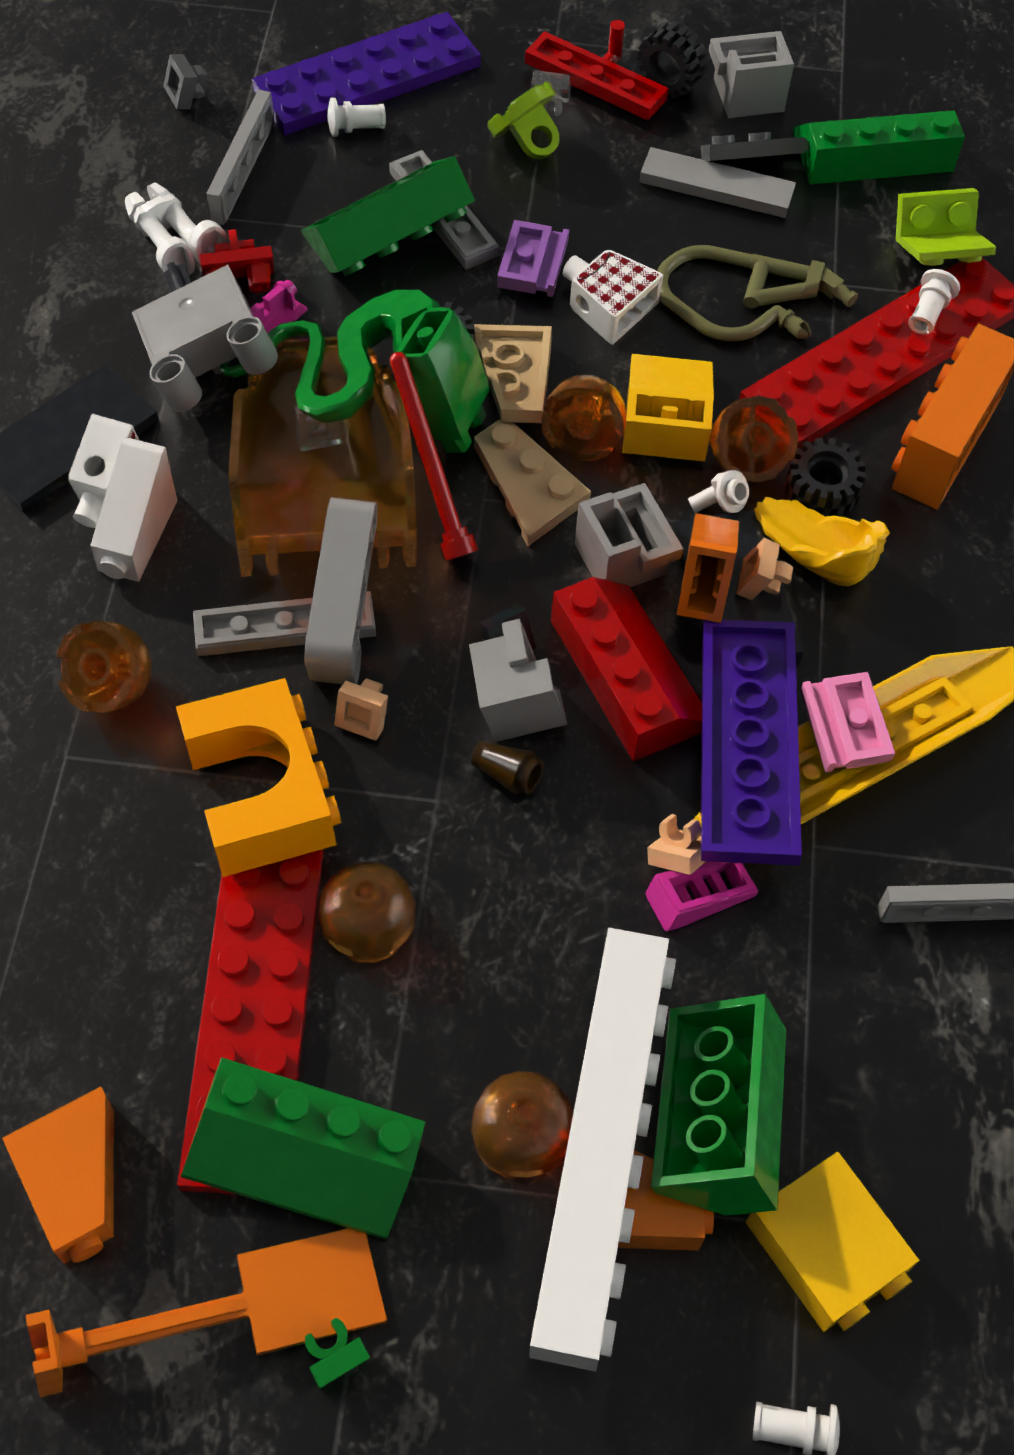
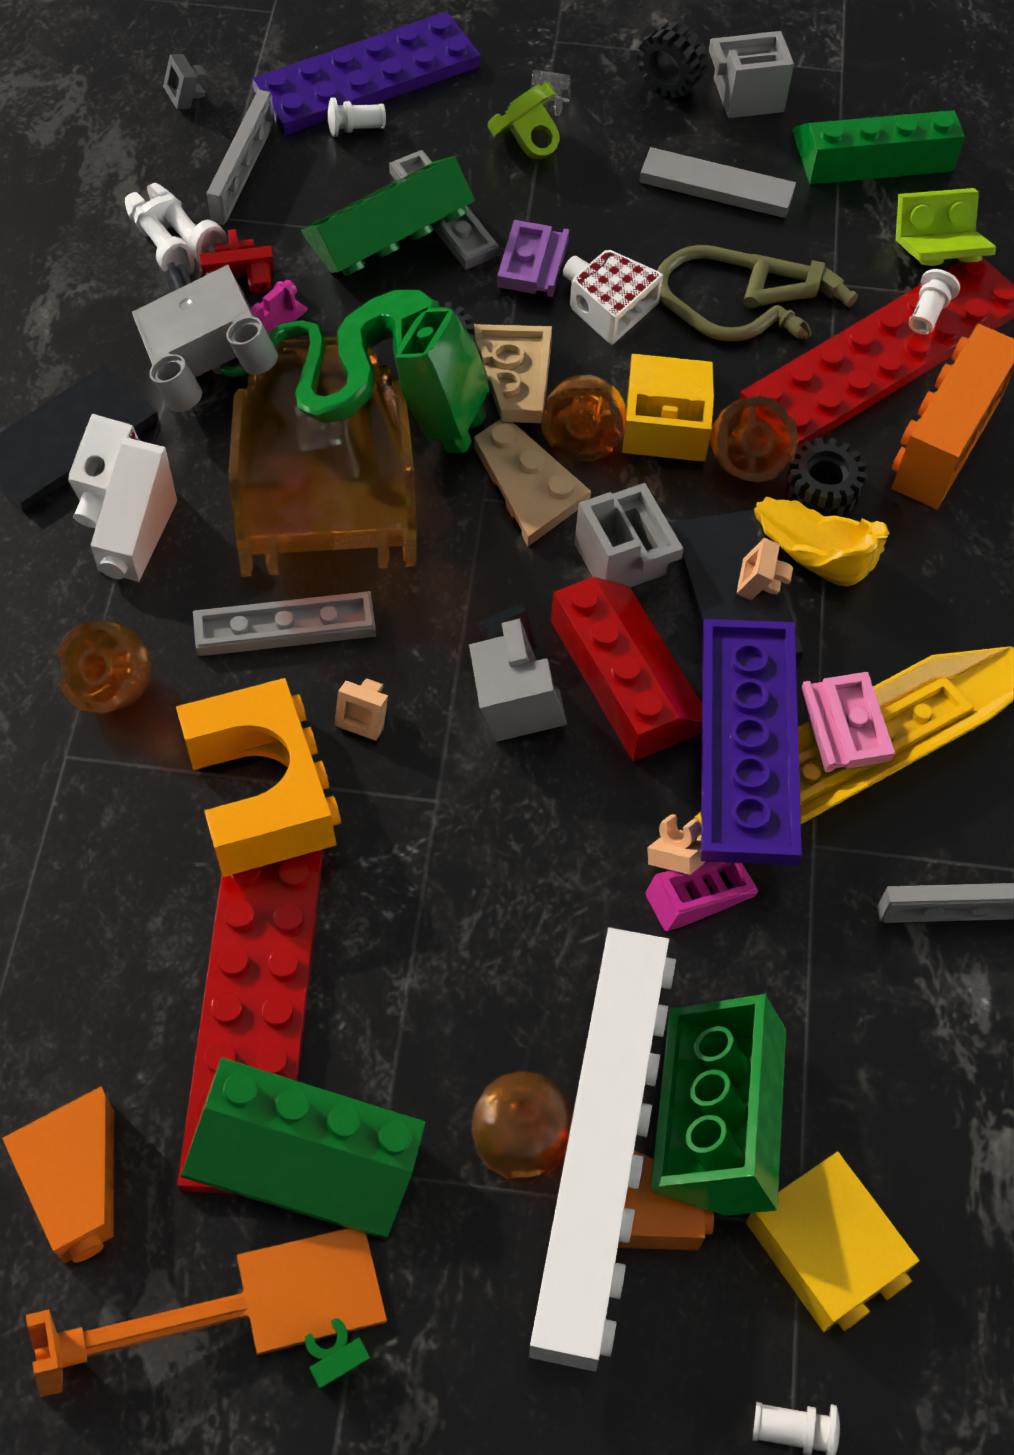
(340, 592): light grey beam -> none
(367, 911): clear orange cylinder -> none
(456, 538): red piece -> none
(510, 766): dark brown cone -> none
(599, 74): red plate -> none
(708, 568): orange slope -> none
(727, 489): white plate -> none
(758, 145): dark grey hinge -> none

